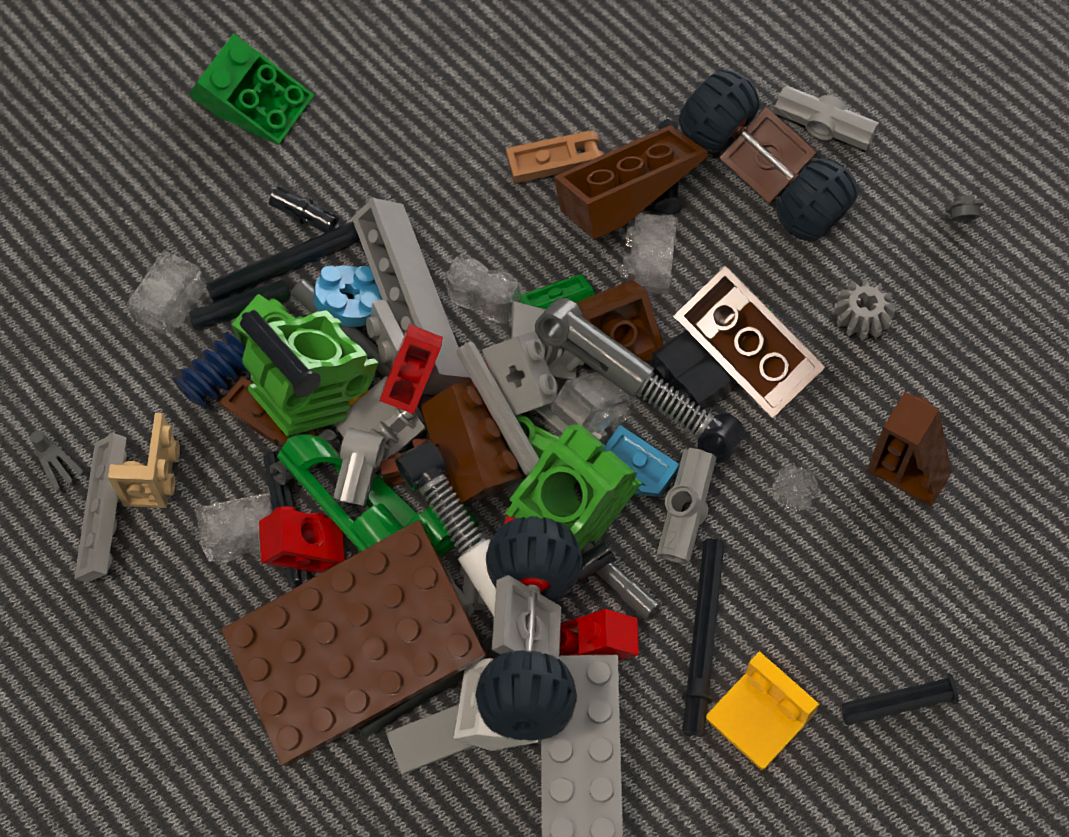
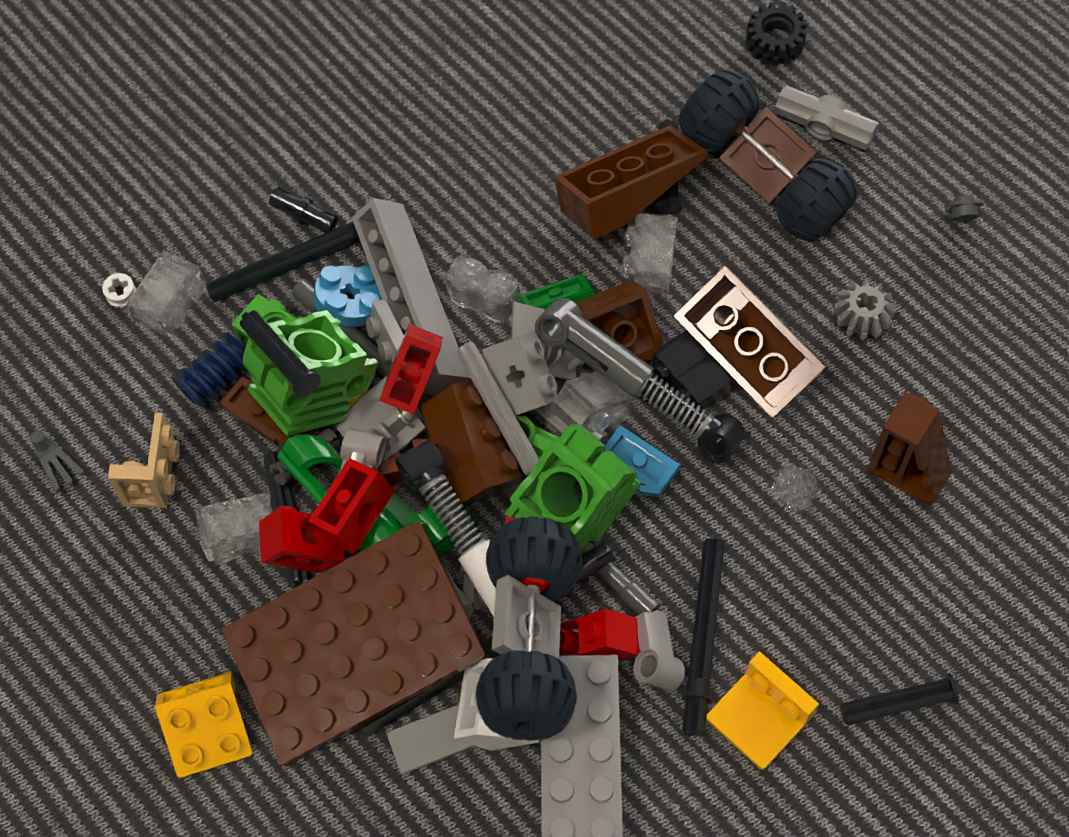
(100, 510): light grey plate -> none
(110, 291): none -> white bush
(203, 725): none -> yellow bracket
(235, 305): black axle -> none
(251, 91): green slope -> none
(351, 505): none -> red brick
(551, 155): medium nougat plate -> none
(656, 660): none -> light grey piece
(682, 527): light grey piece -> none
(781, 19): none -> black tyre

